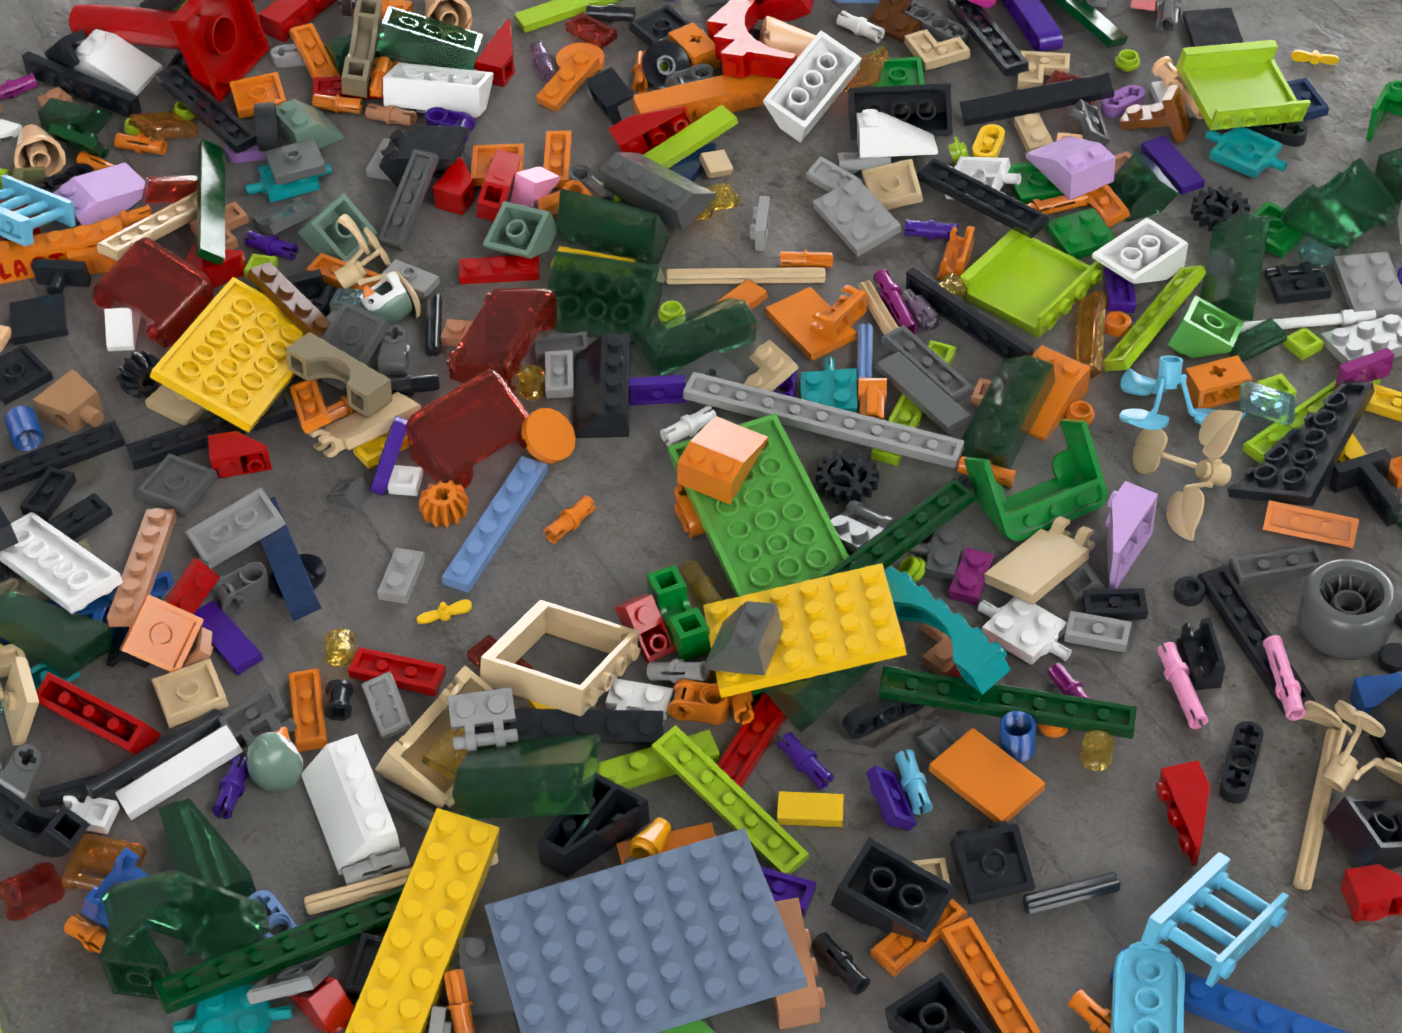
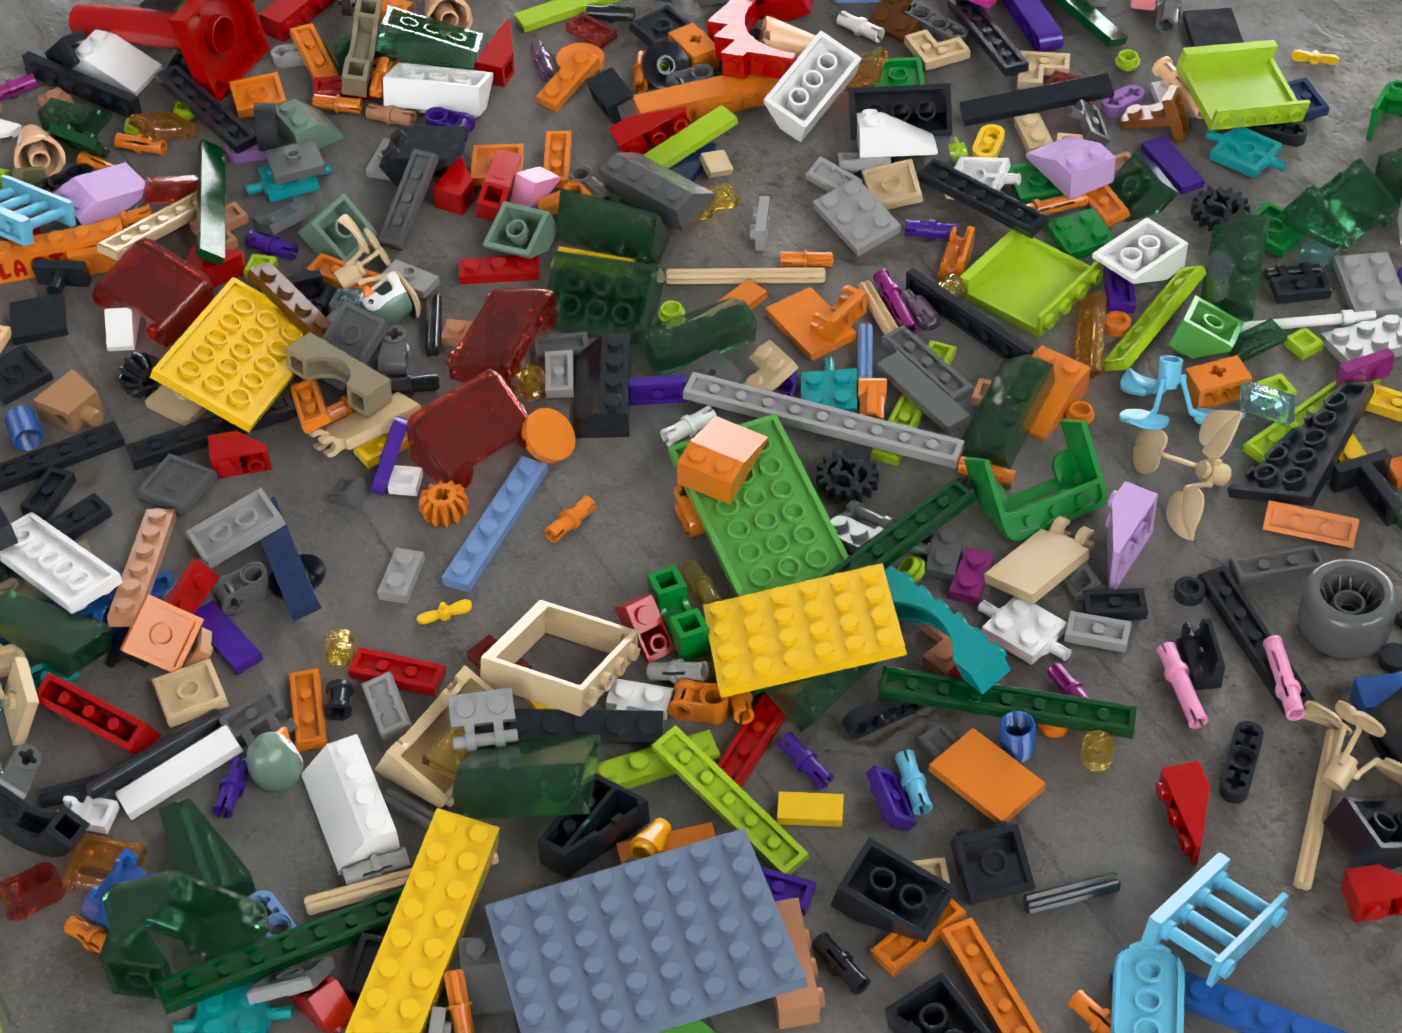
(746, 640): dark grey slope -> none

